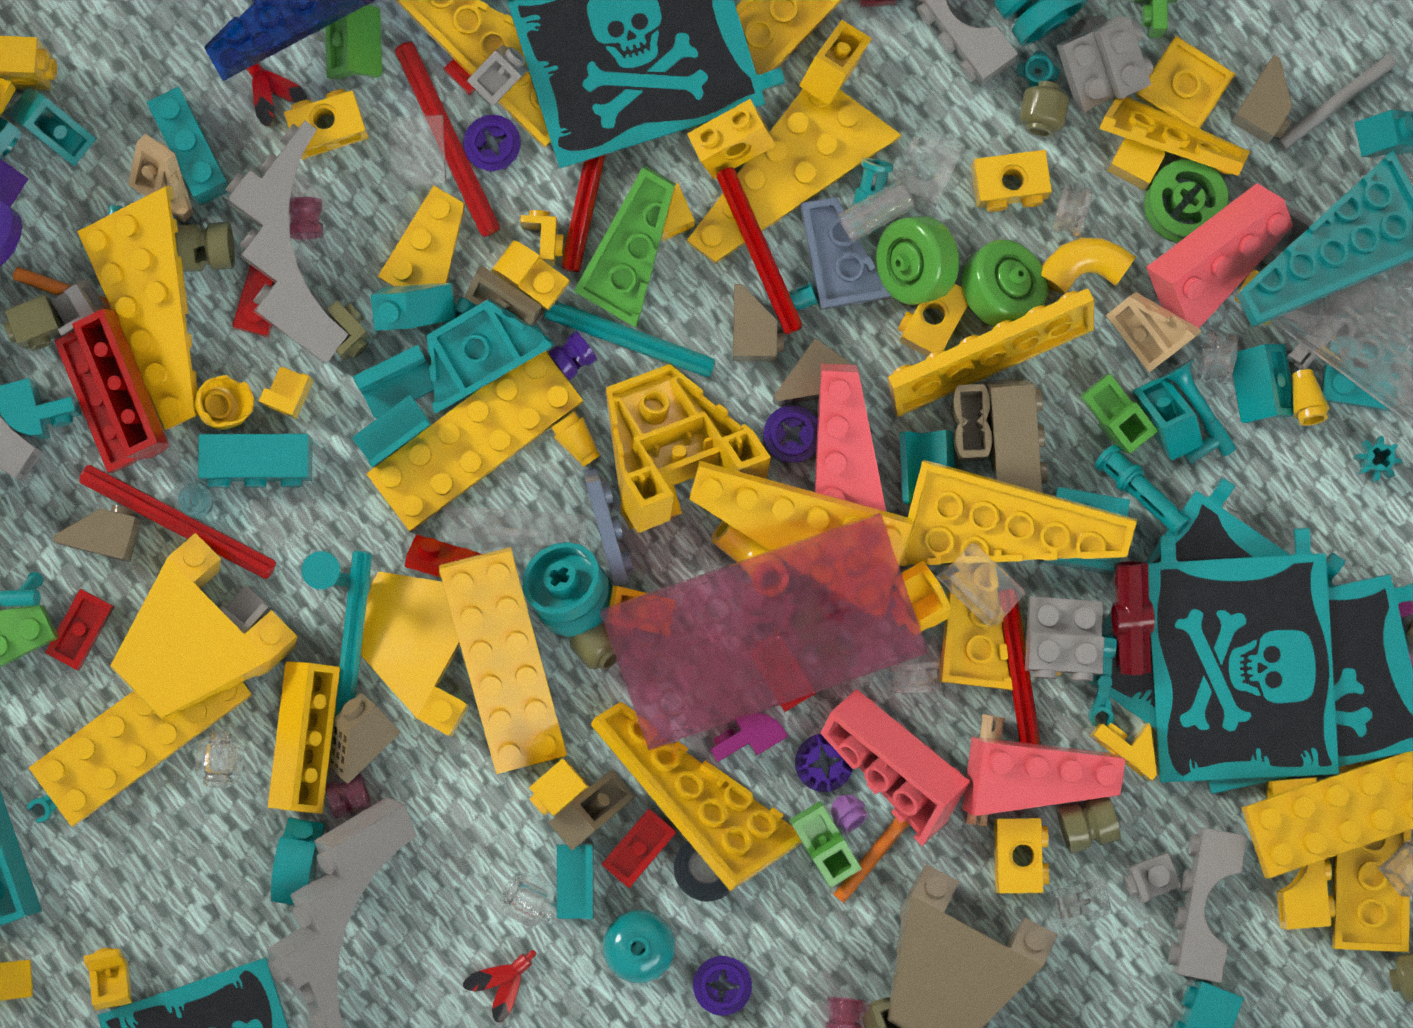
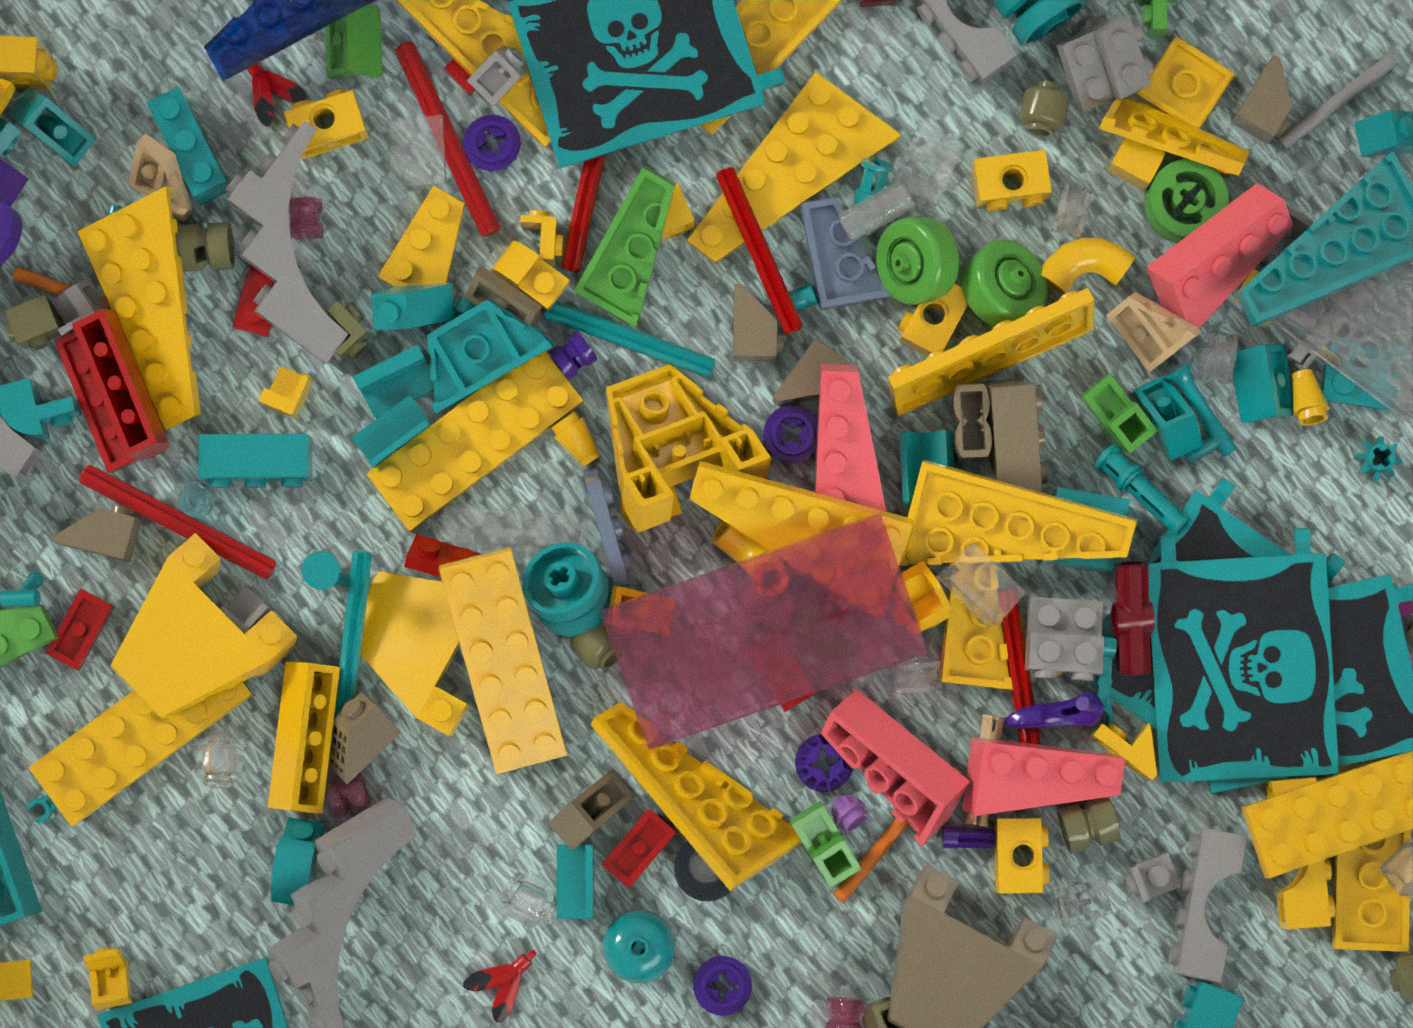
(224, 402): yellow hair -> none
(557, 788): yellow brick -> none
(731, 138): yellow brick -> none
(756, 730): magenta brick -> none
(835, 62): yellow brick -> none
(967, 838): none -> dark purple piece
(1037, 61): teal plate -> none
(1079, 711): none -> dark purple piece

